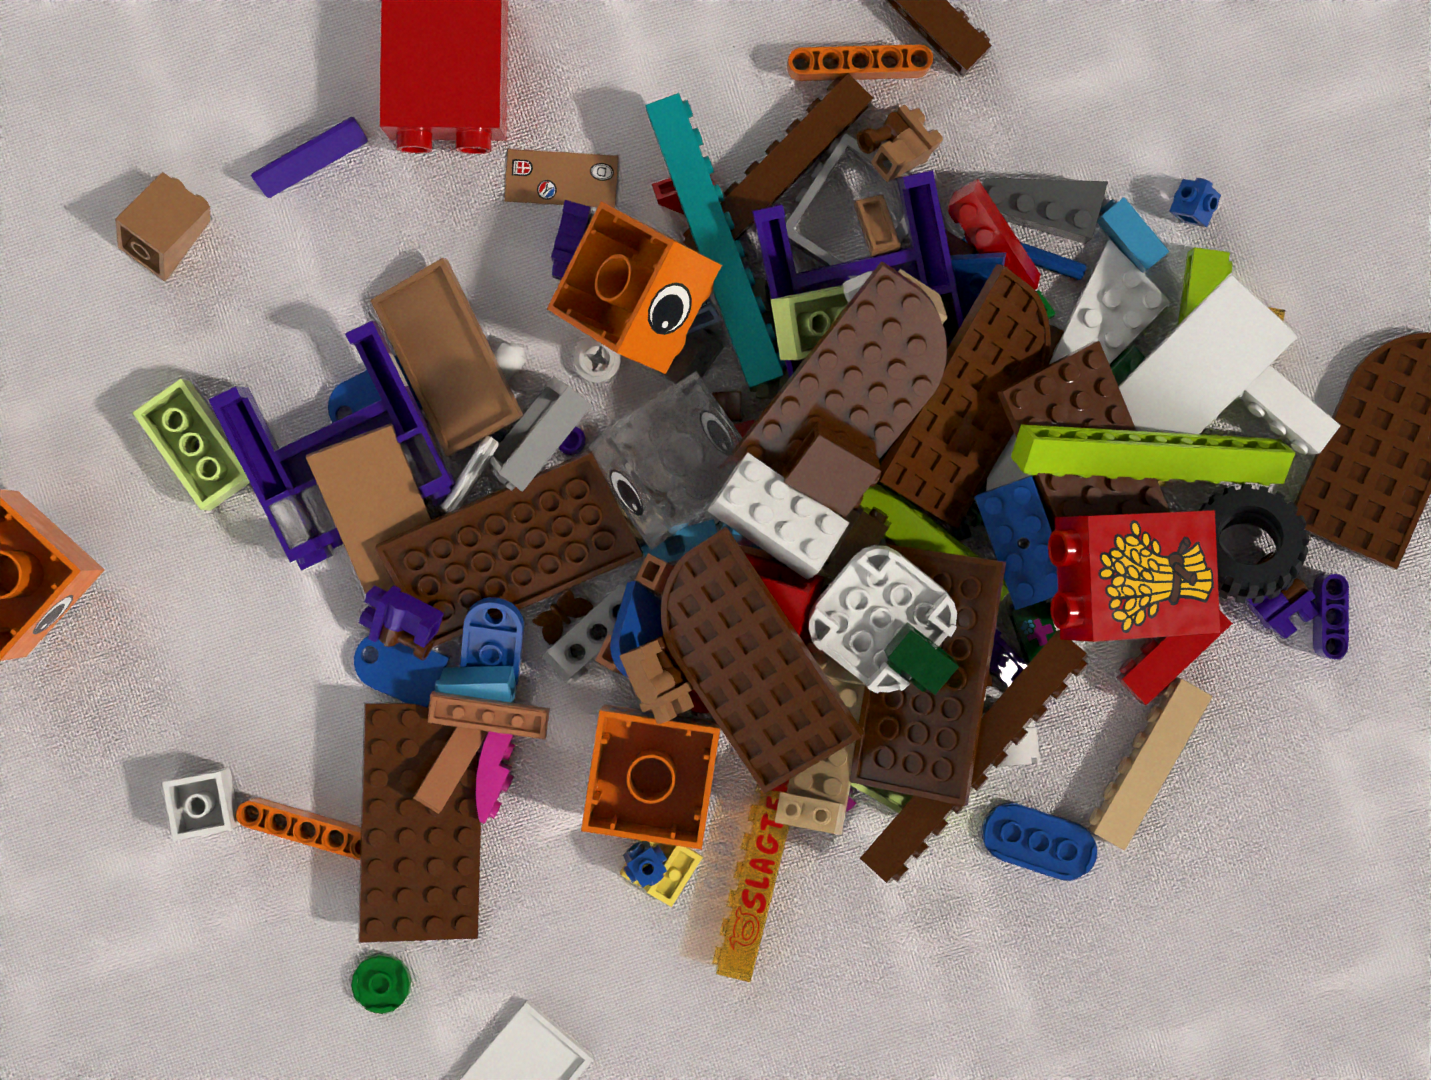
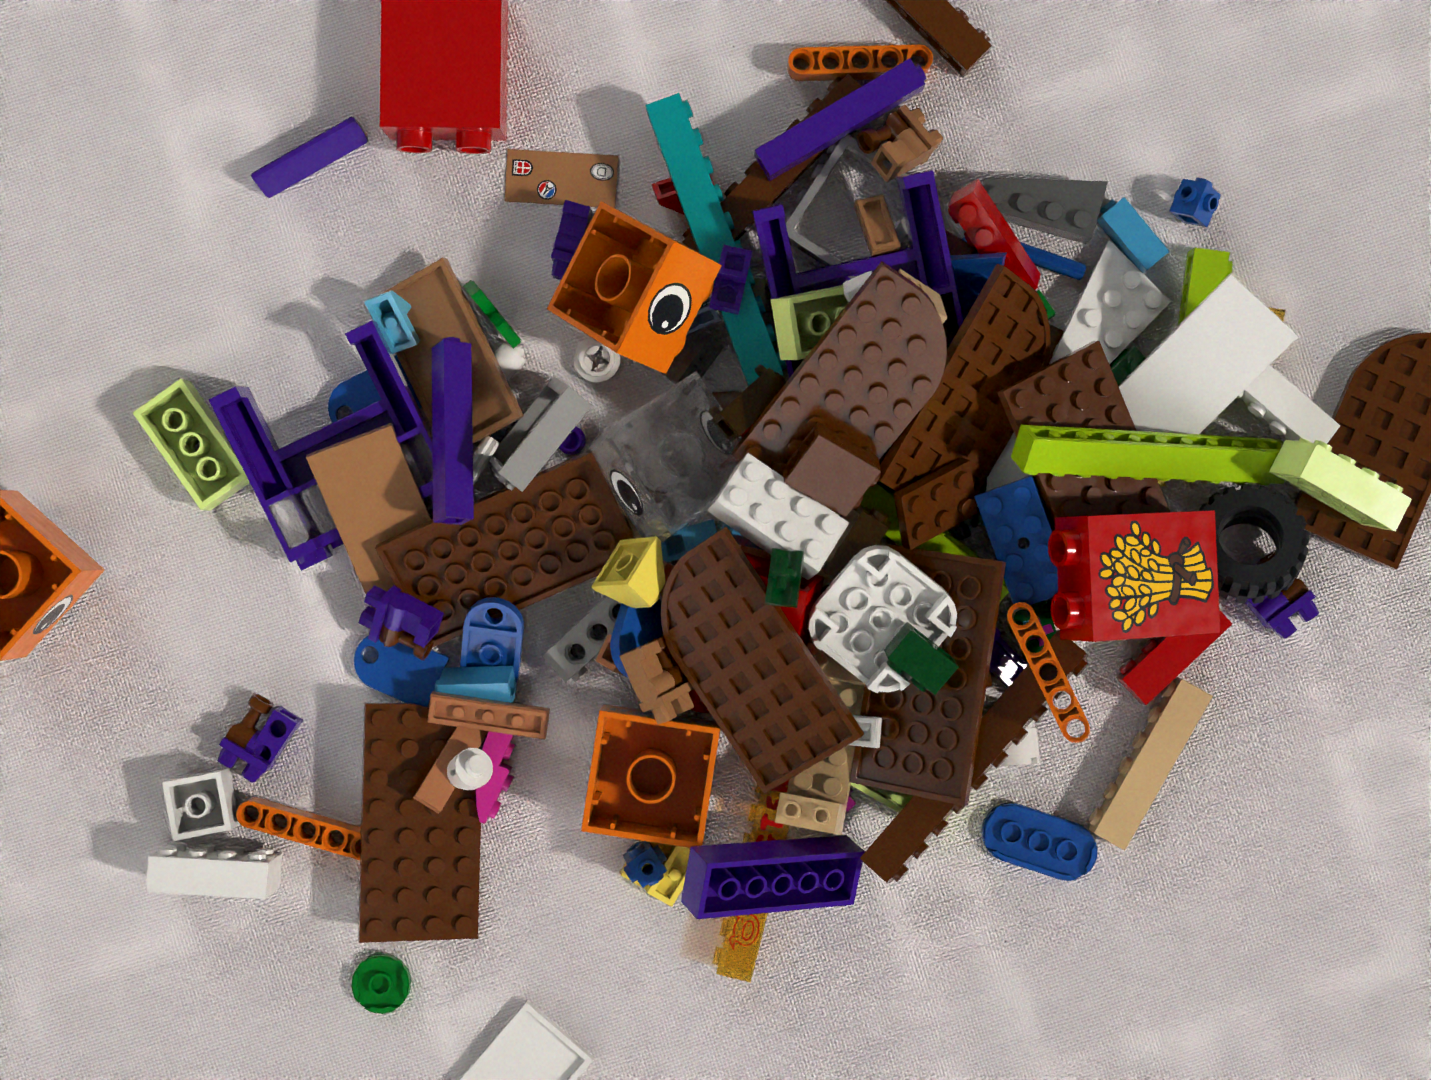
(162, 225): medium nougat slope -> none
(214, 871): none -> white brick
(258, 746): none -> dark purple hips
(391, 316): none -> medium azure slope
(452, 432): none -> dark purple brick
(470, 769): none -> white piece
(492, 313): none -> green tile
(552, 619): reddish brown piece -> none
(633, 573): none -> light yellow slope
(730, 279): none -> dark purple slope
(748, 405): none -> dark brown brick
(771, 876): none -> dark purple brick
(784, 578): none -> dark green hips
(840, 119): none -> dark purple brick
(872, 731): none -> white tile
(935, 503): none -> reddish brown plate
(1042, 658): none -> orange beam
(1339, 628): dark purple beam -> none
(1341, 484): none -> yellowish green brick

